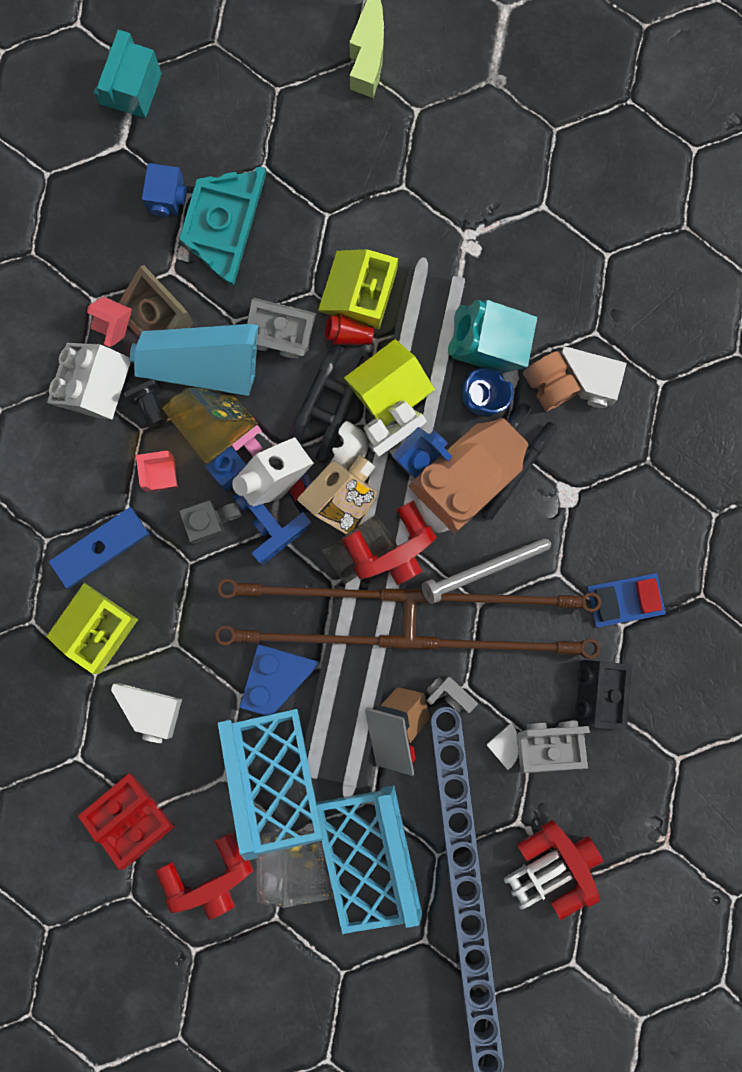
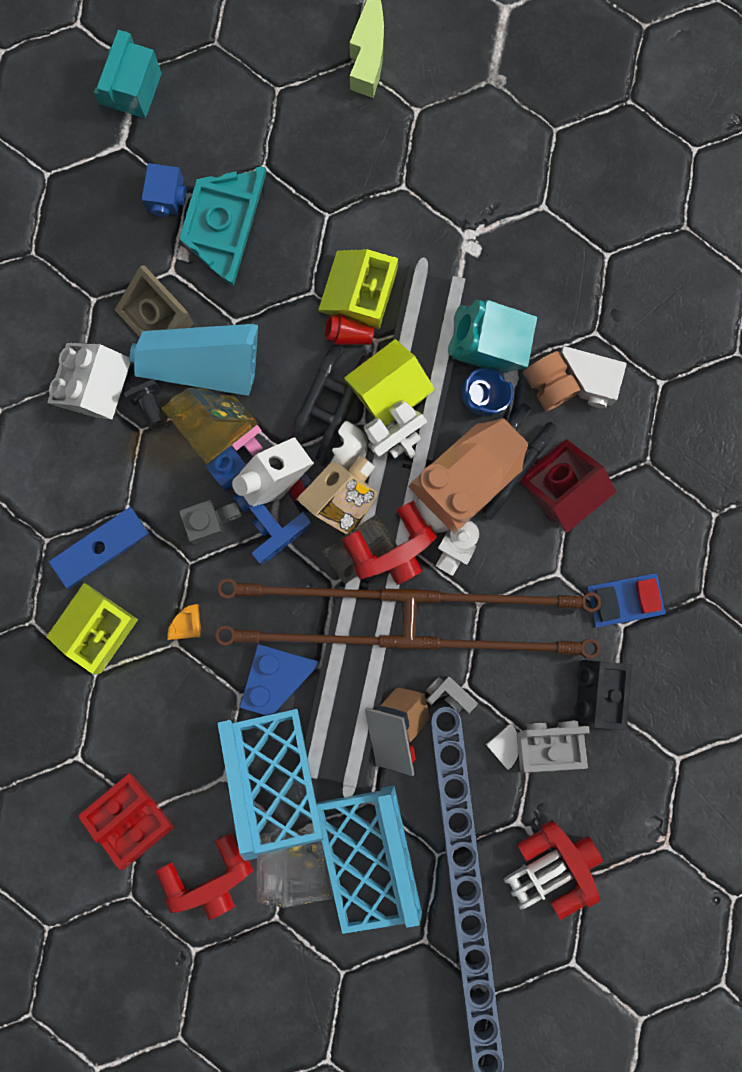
(109, 319): coral panel -> none
(148, 711): white slope -> none
(157, 471): coral panel -> none
(186, 624): none -> light orange tile
(281, 327): light grey bracket -> none
(420, 451): blue bracket -> none
(433, 590): light grey bar -> none
(458, 547): none -> white hips
(568, 485): none -> dark red slope

